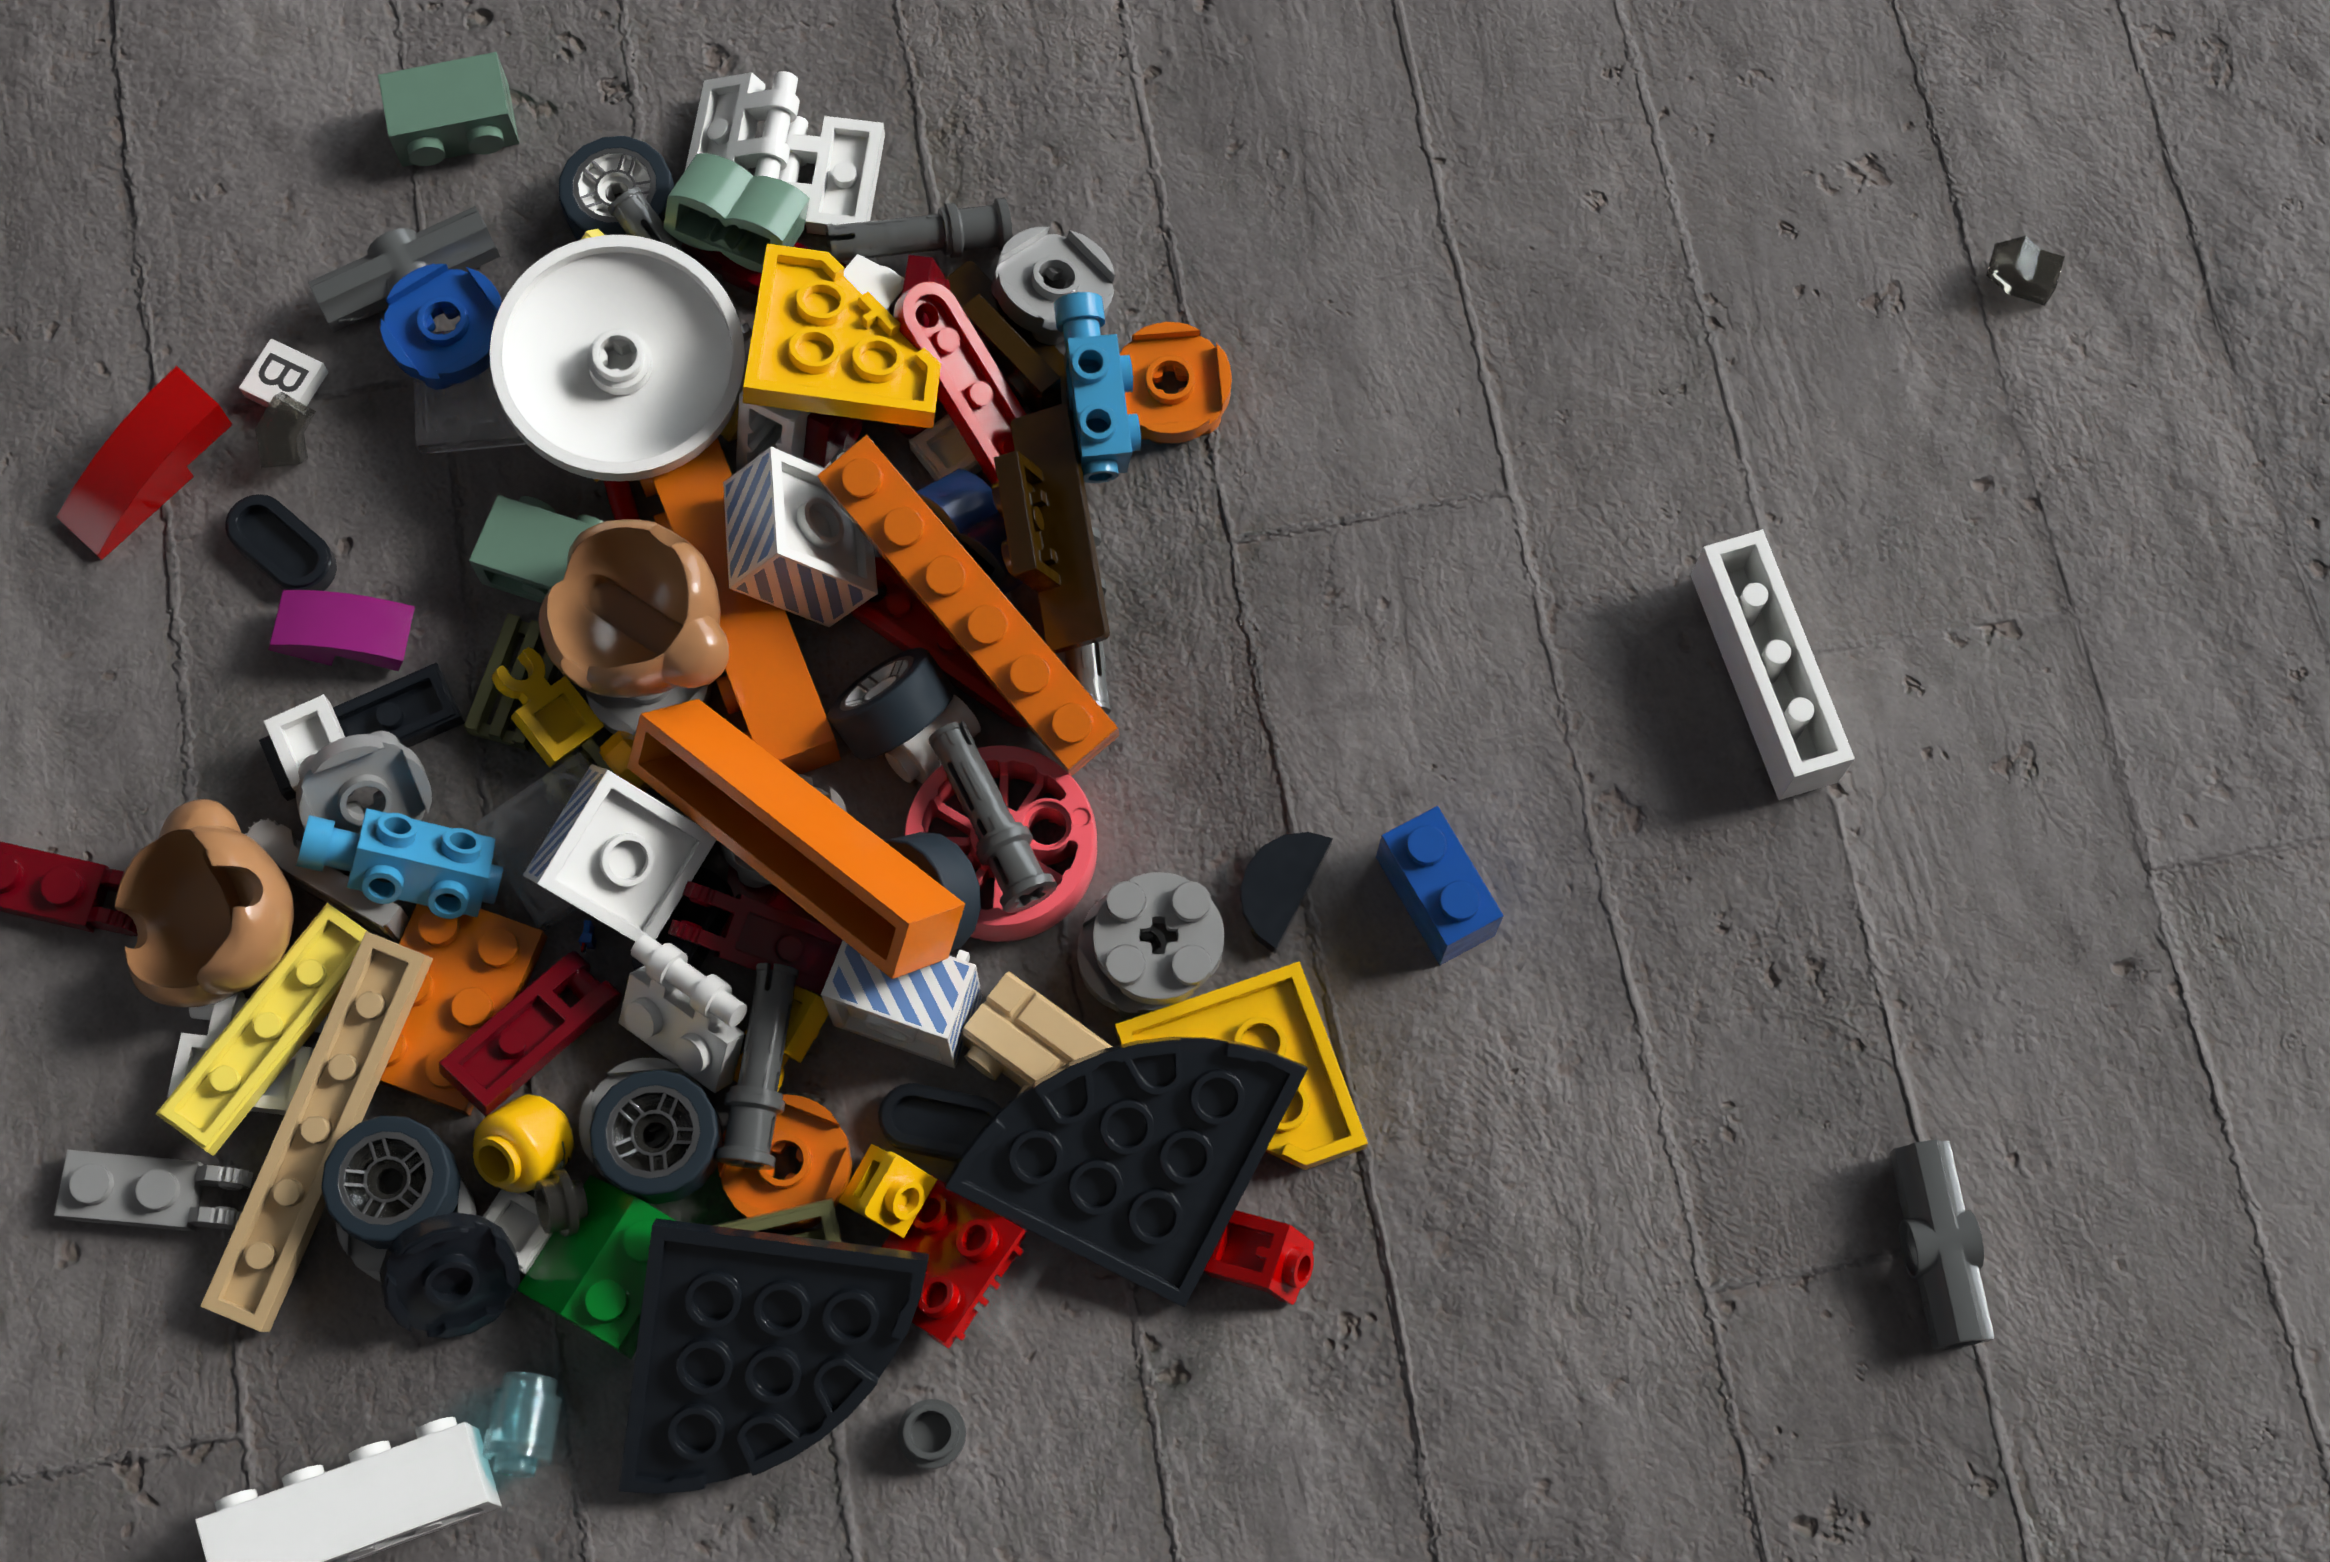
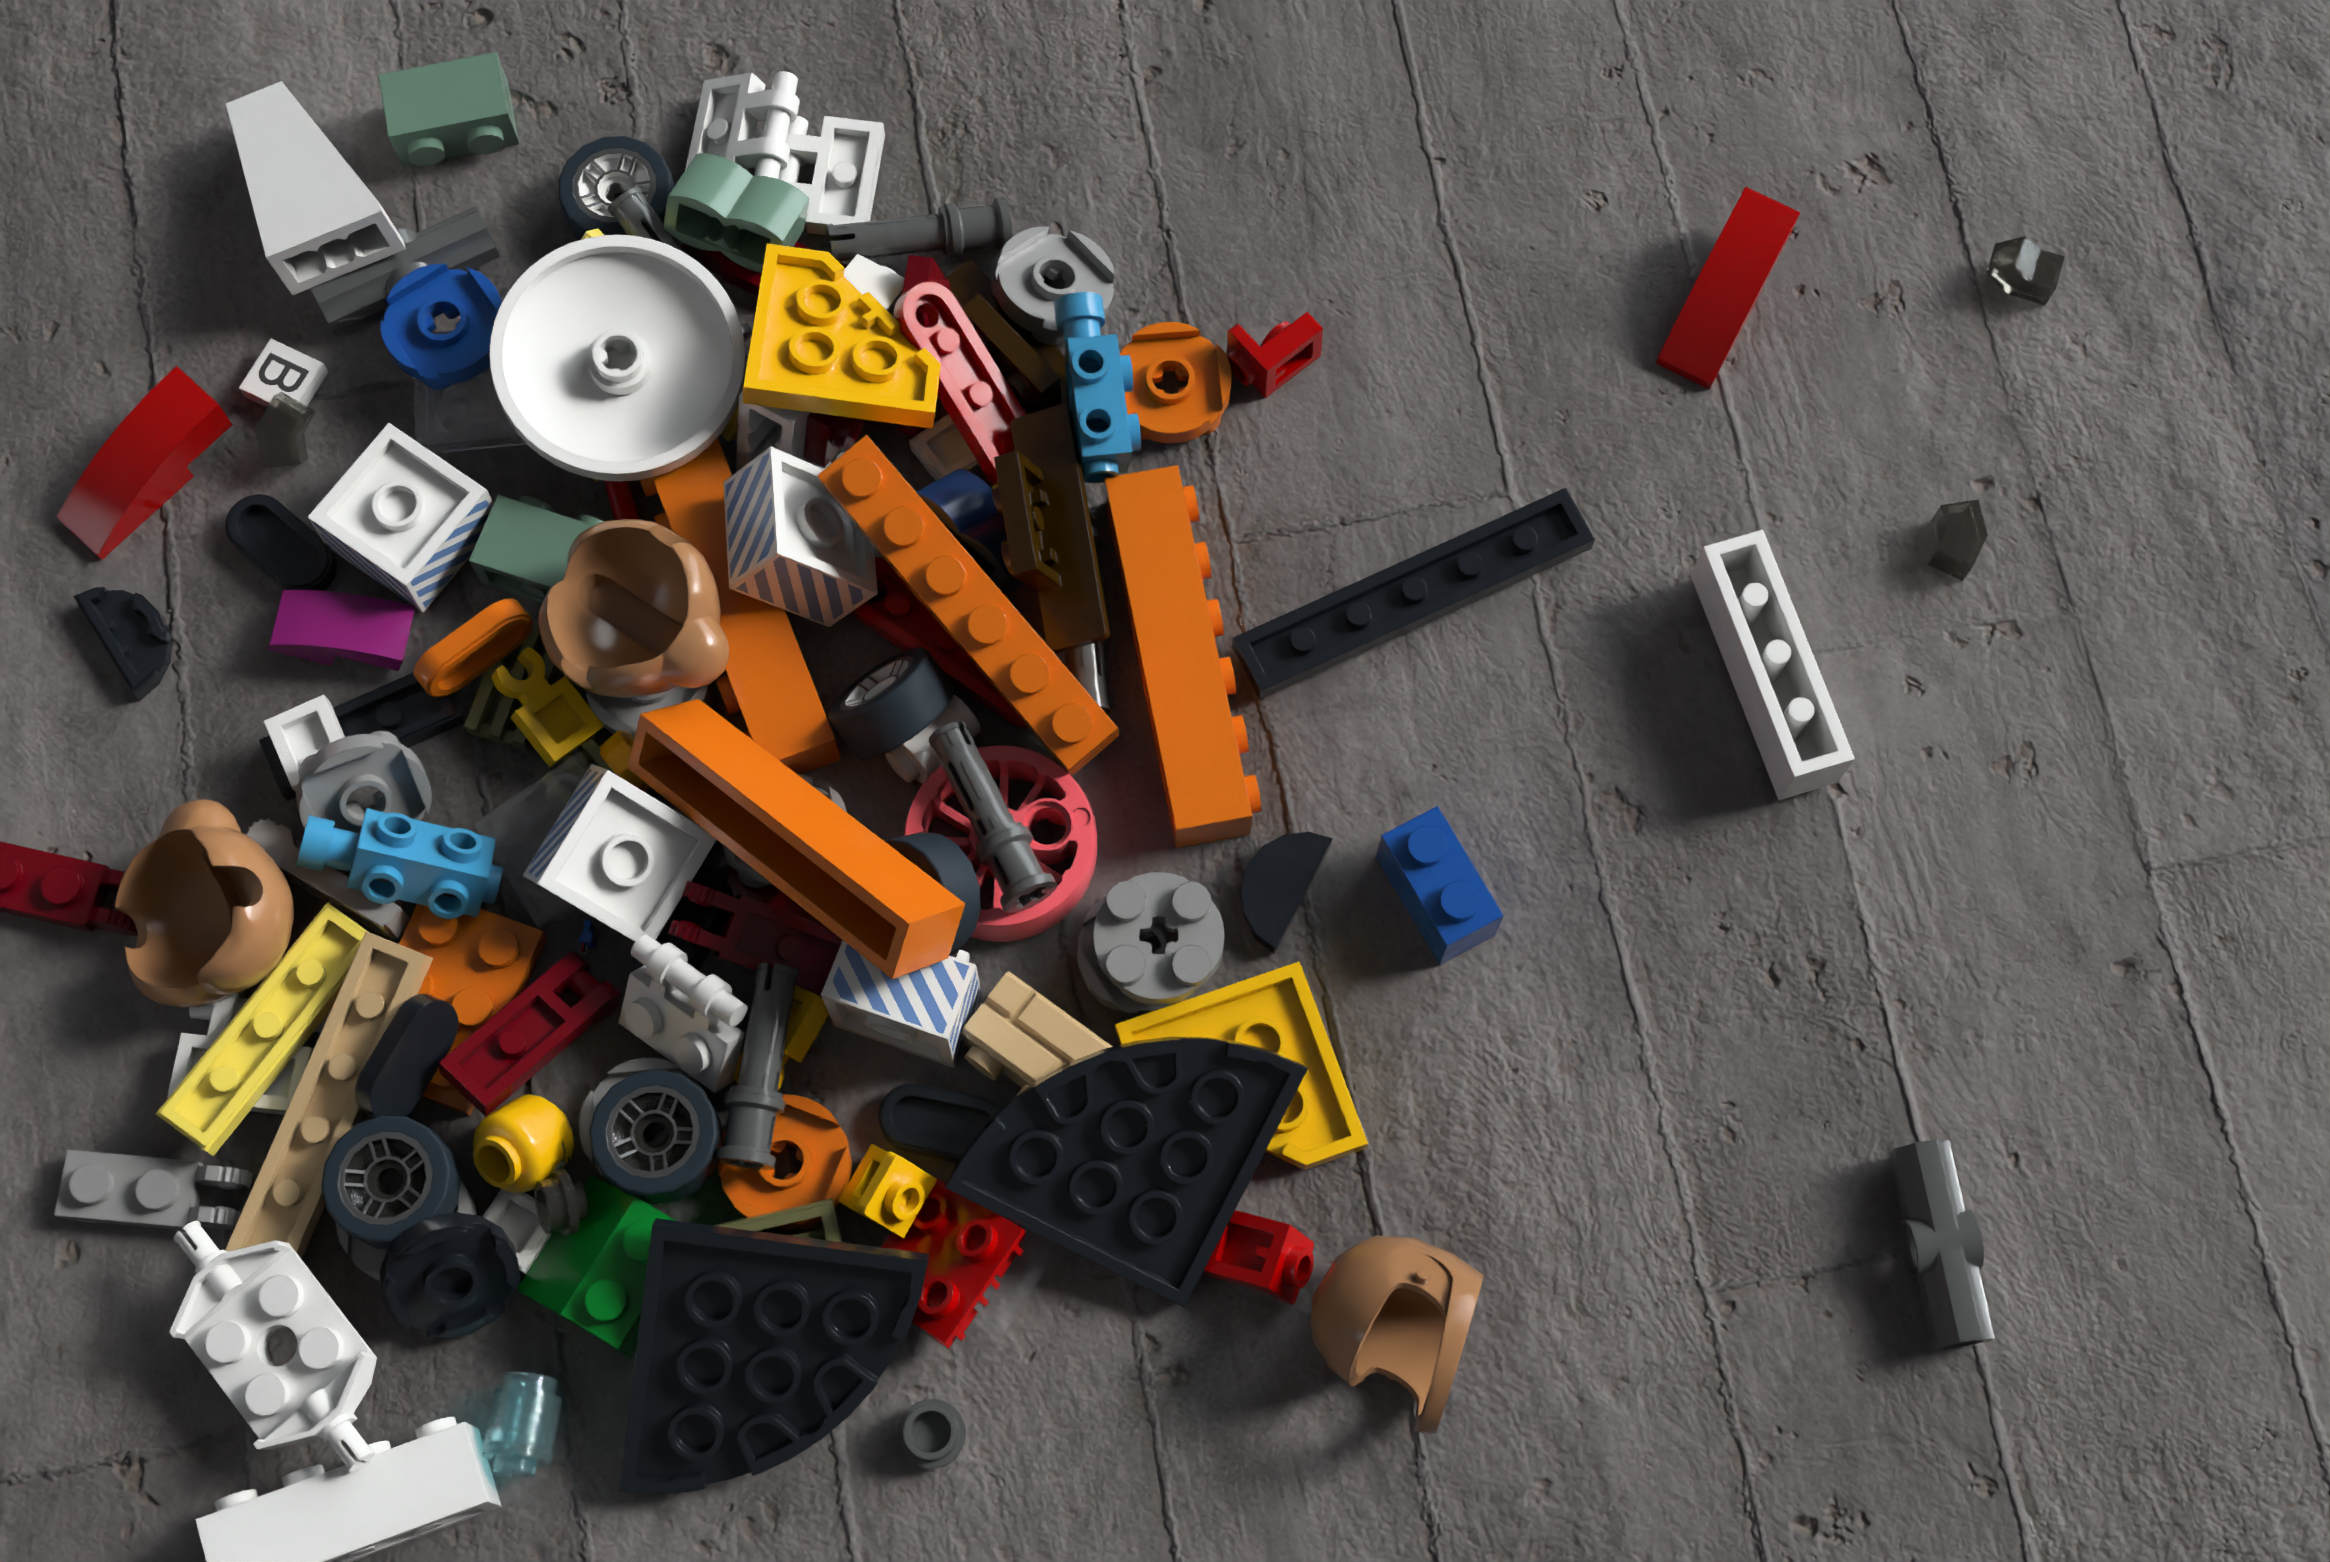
(132, 635): none -> black tile
(228, 1323): none -> white plate
(304, 195): none -> white slope
(403, 517): none -> white container
(406, 1057): none -> black tile
(473, 648): none -> orange tile
(1179, 658): none -> orange brick
(1281, 355): none -> red bracket
(1397, 1313): none -> medium nougat piece
(1412, 593): none -> black plate
(1728, 287): none -> red slope
(1959, 537): none -> clear smoke piece

